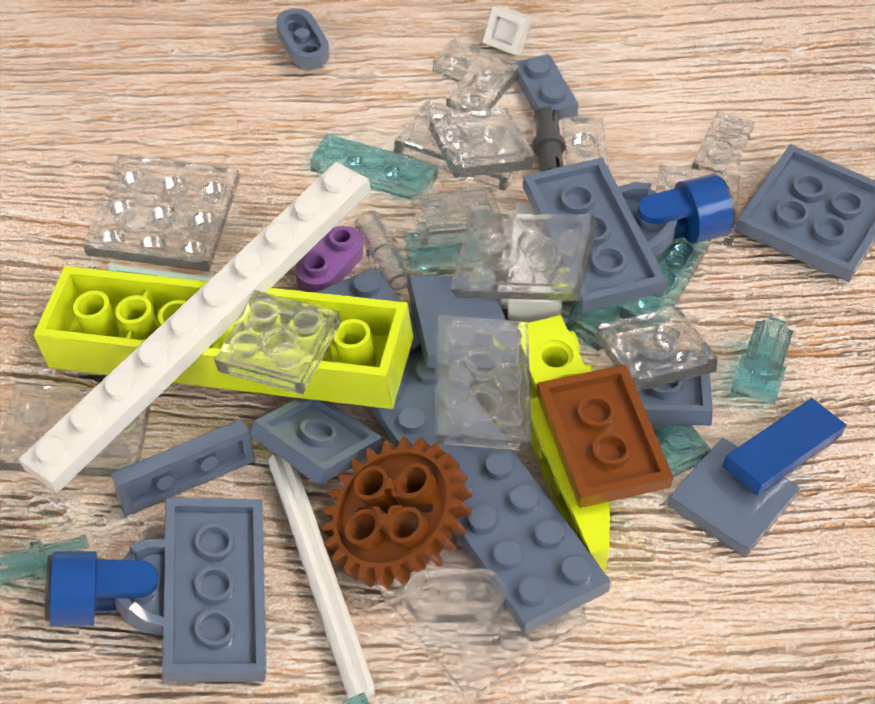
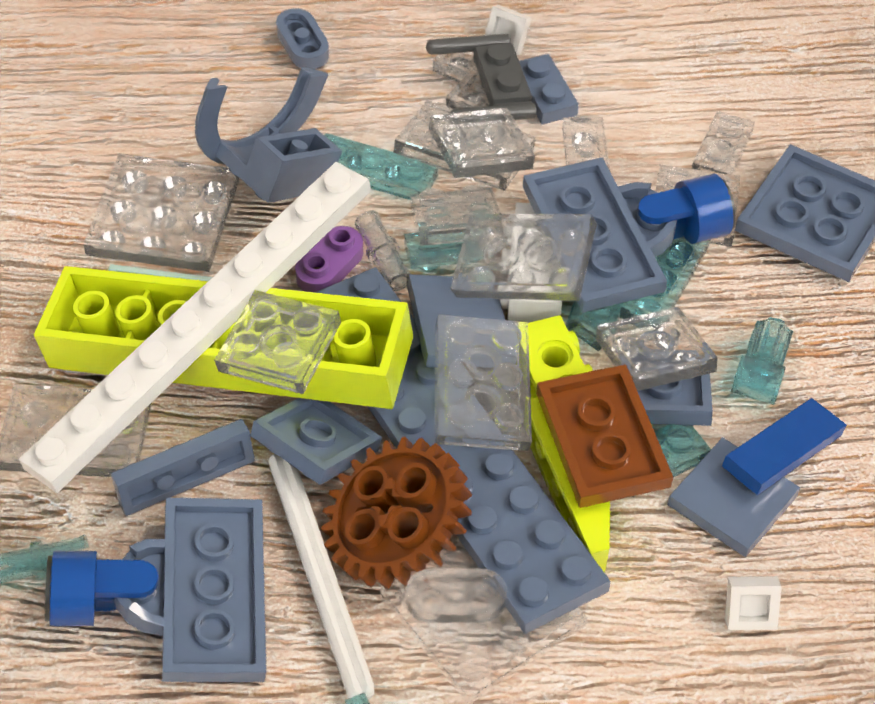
(277, 158): none -> sand blue piece
(498, 71): none -> dark grey plate
(548, 142): dark grey pin -> none
(753, 603): none -> white tile

